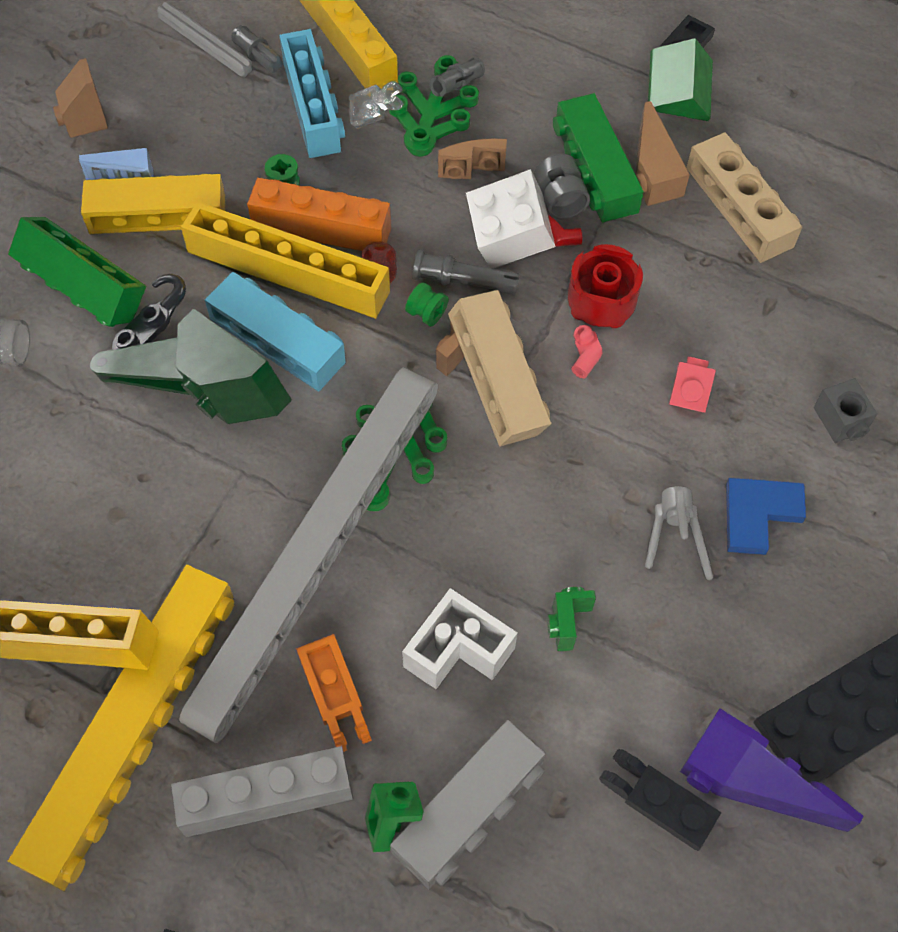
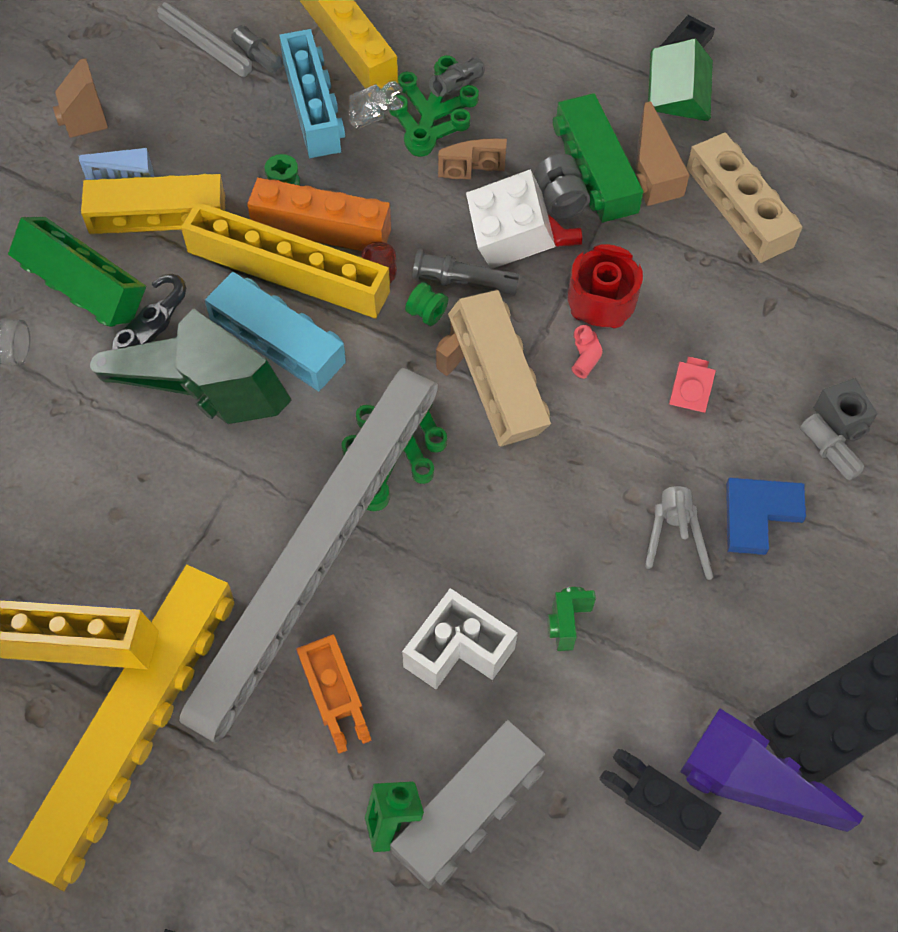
(261, 792): light grey brick -> none
(832, 446): none -> light grey axle

